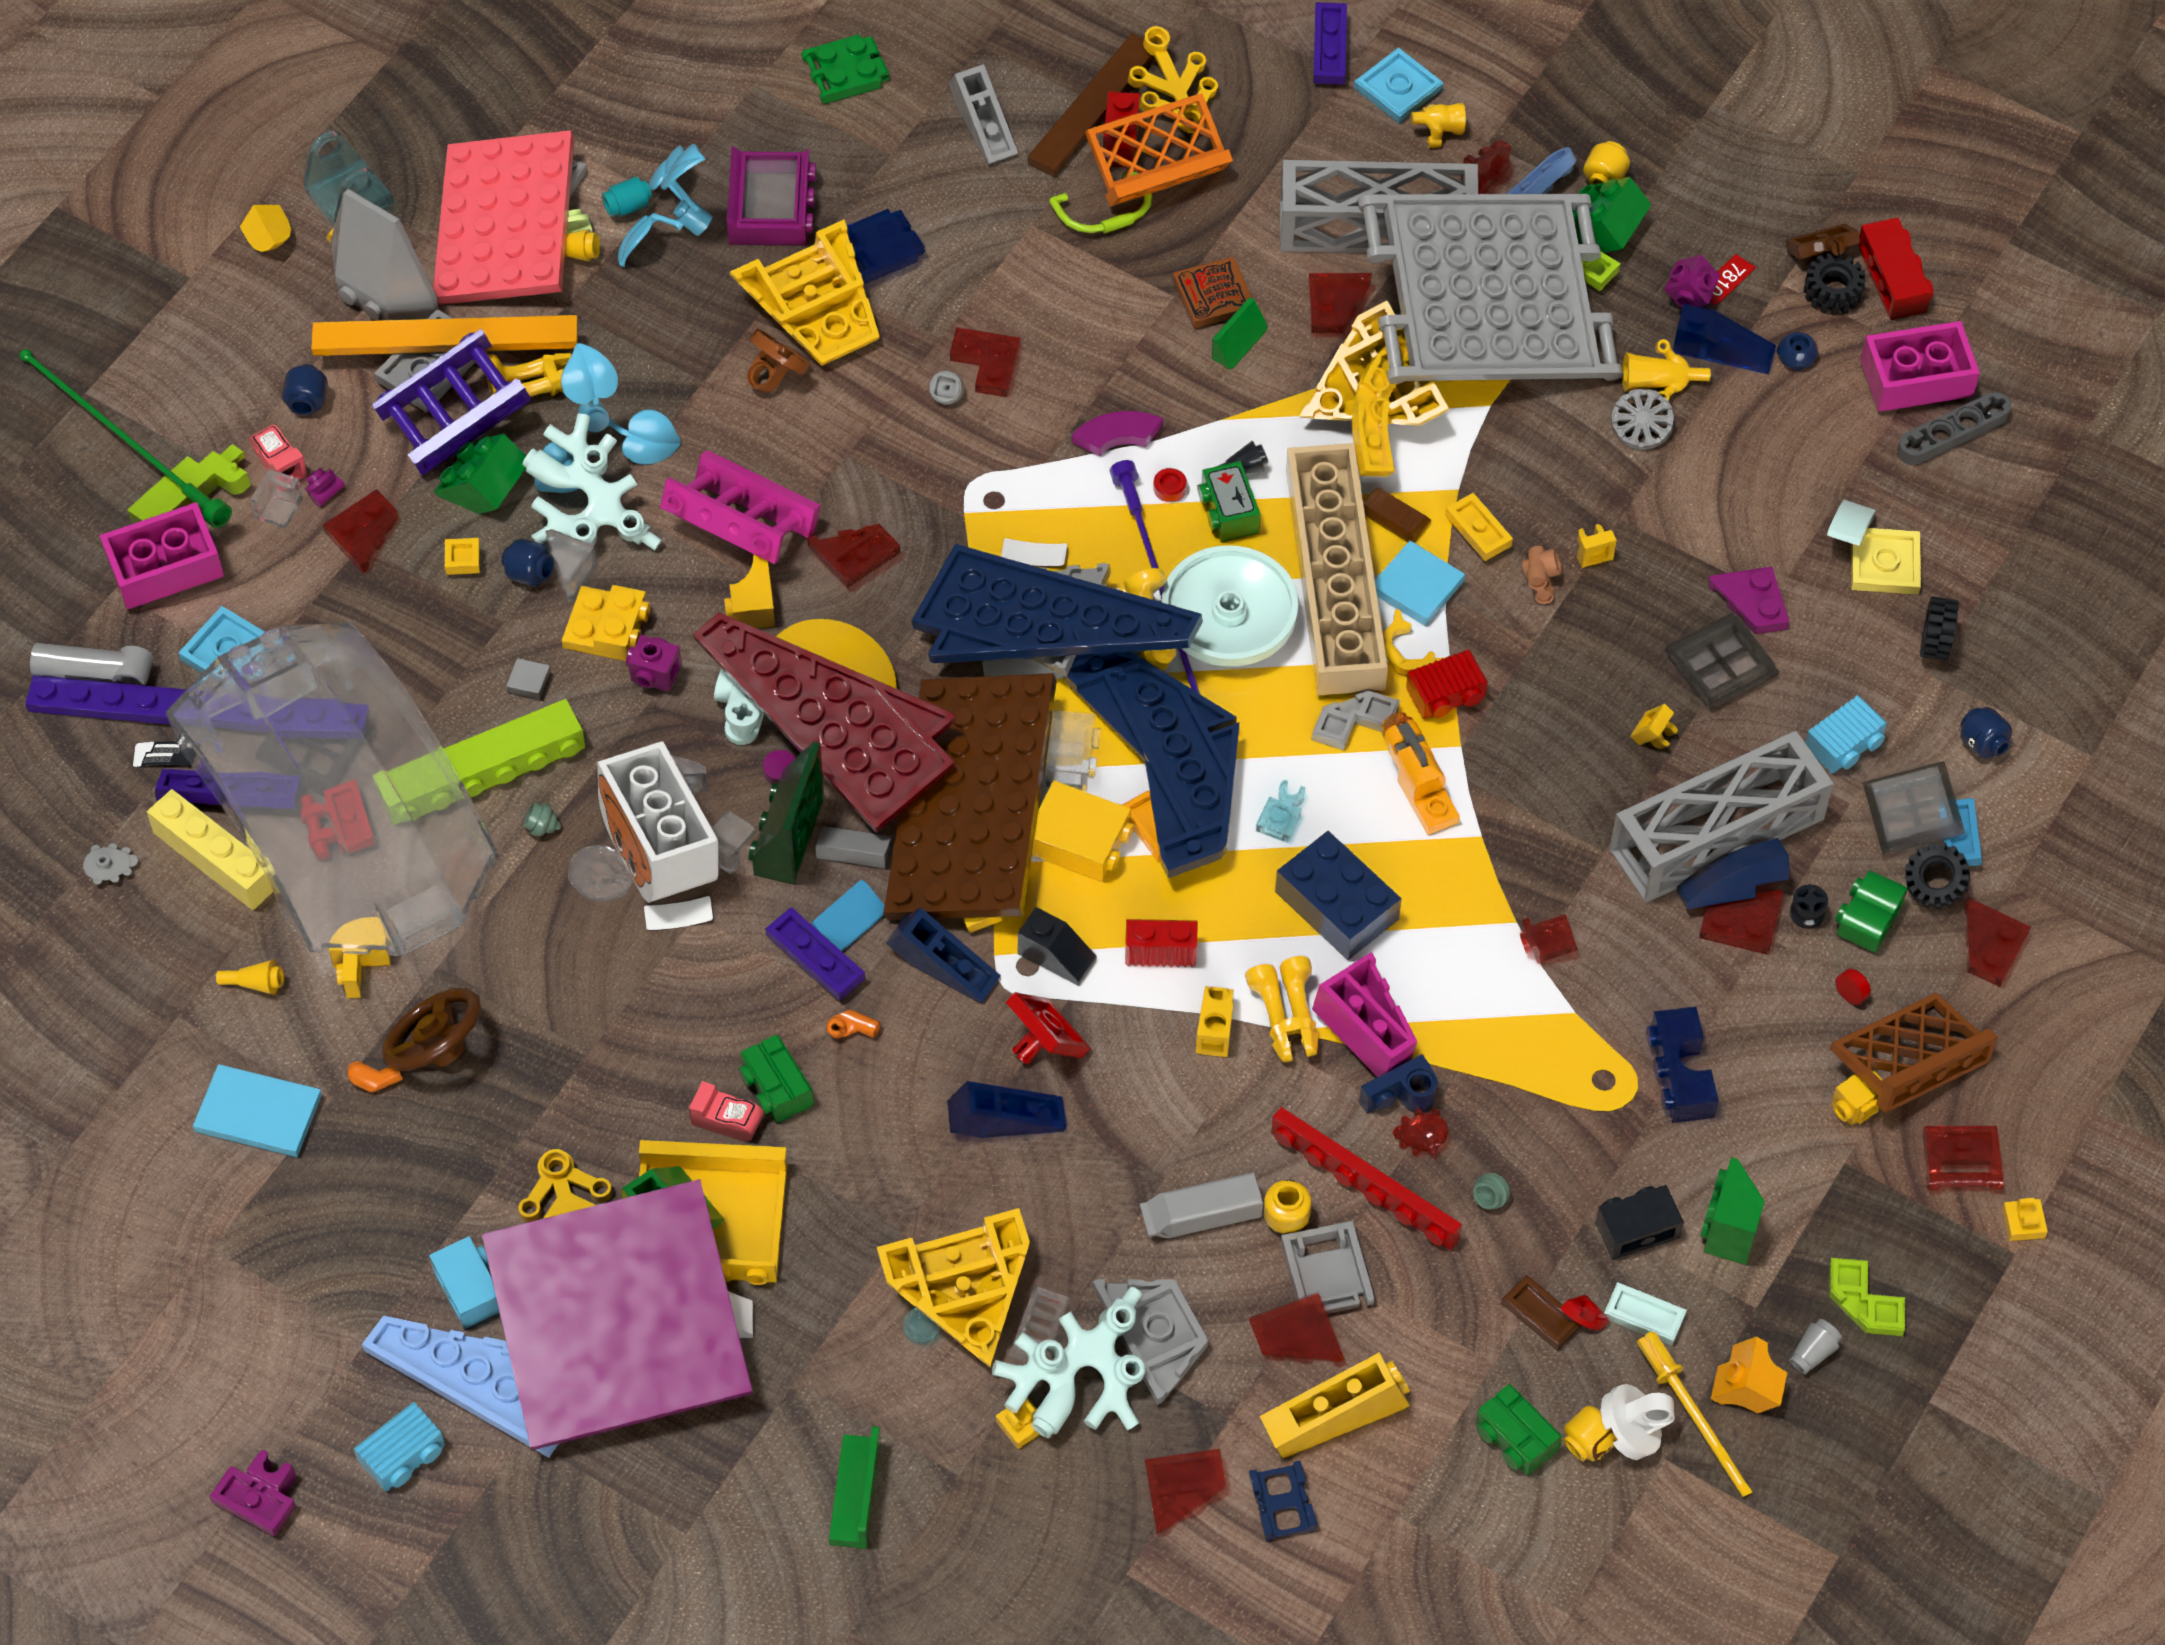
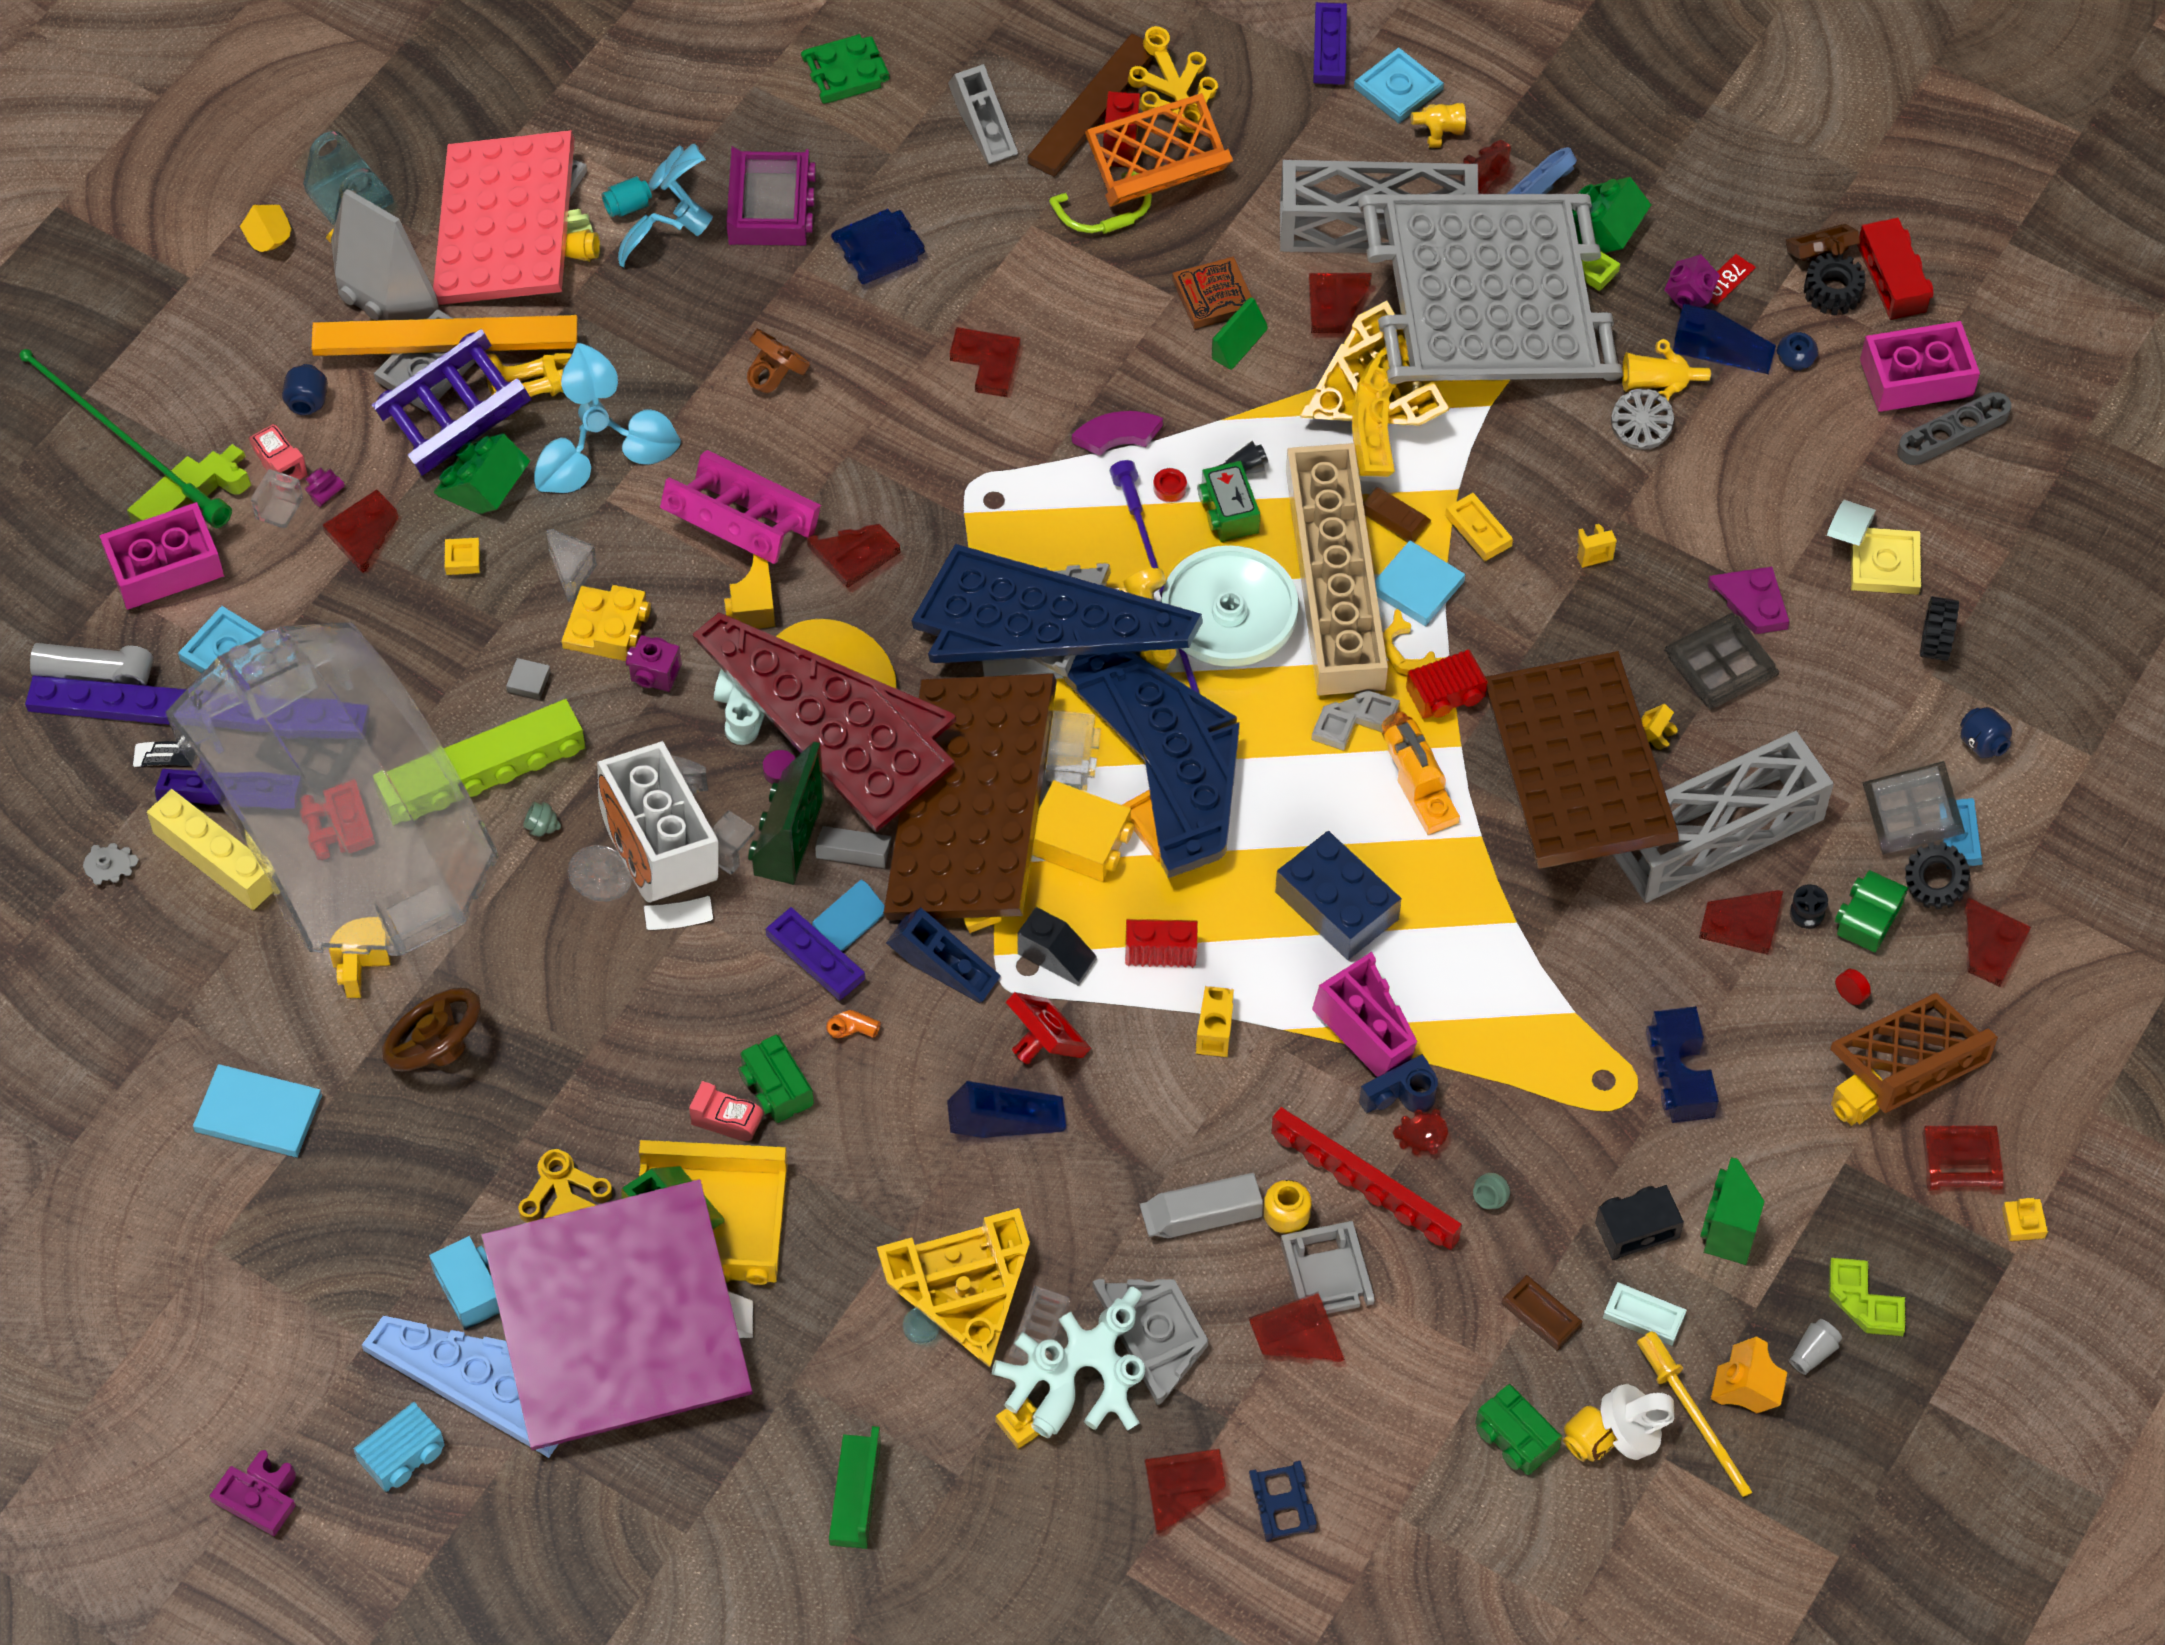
(260, 977): yellow cone -> none
(370, 1078): orange arm -> none
(528, 562): dark blue head -> none
(603, 497): light aqua plant -> none
(816, 295): yellow wedge -> none
(947, 387): light grey tile -> none
(1034, 553): white sticker -> none
(1281, 815): clear light blue plate -> none
(1294, 974): yellow piece -> none
(1337, 1406): yellow slope -> none
(1538, 571): nougat plate -> none
(1548, 938): clear red bracket -> none
(1580, 760): none -> reddish brown plate
(1585, 1312): red tile -> none
(1606, 162): yellow head -> none
(1736, 875): dark blue slope -> none
(1846, 734): medium azure brick -> none

